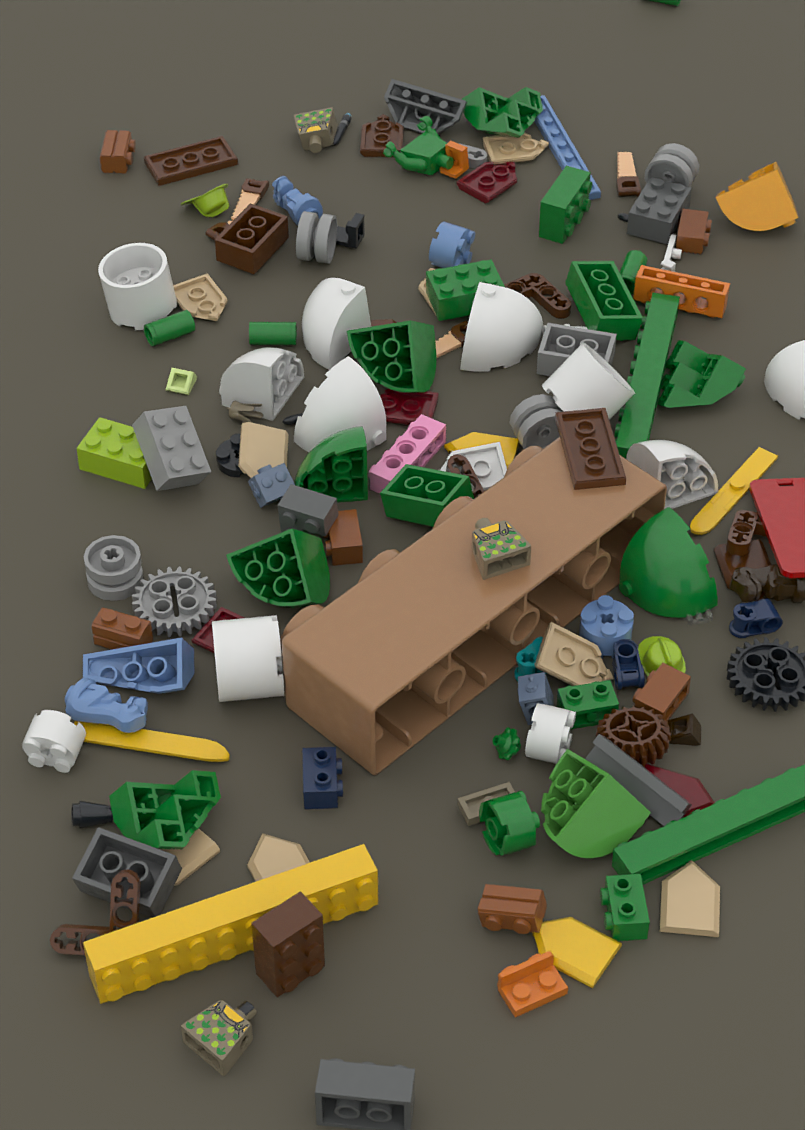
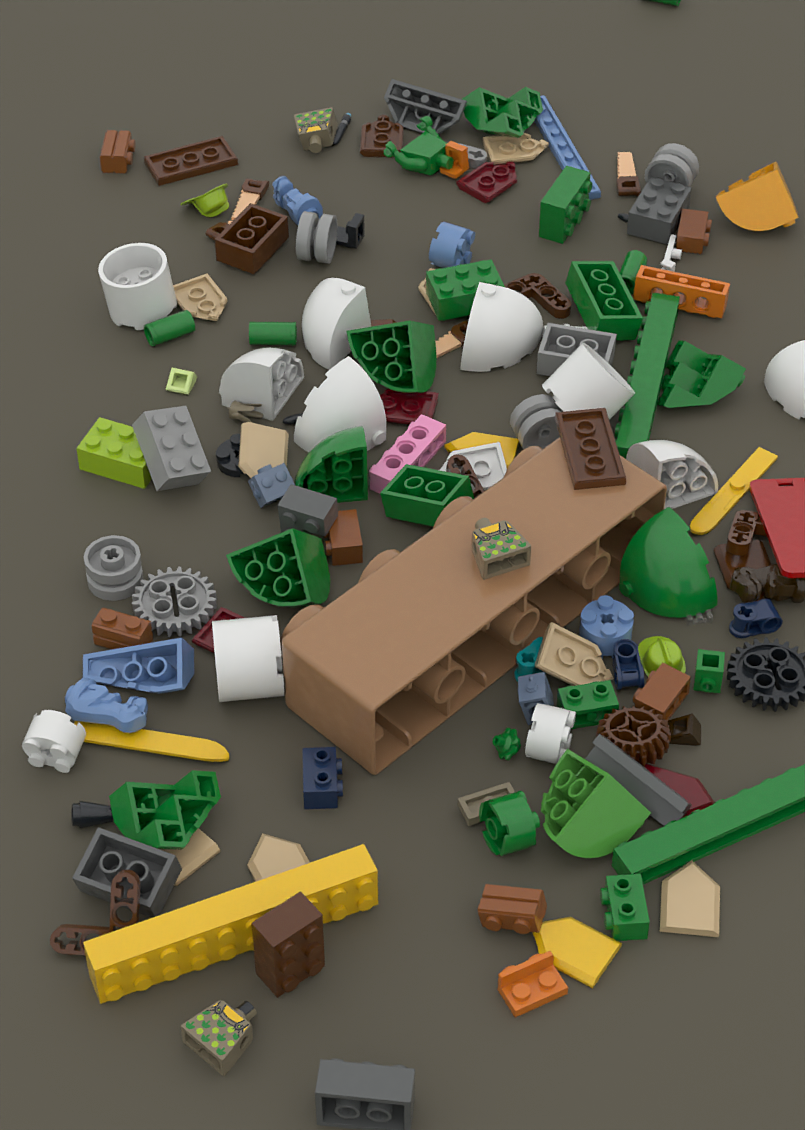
(709, 671): none -> green brick

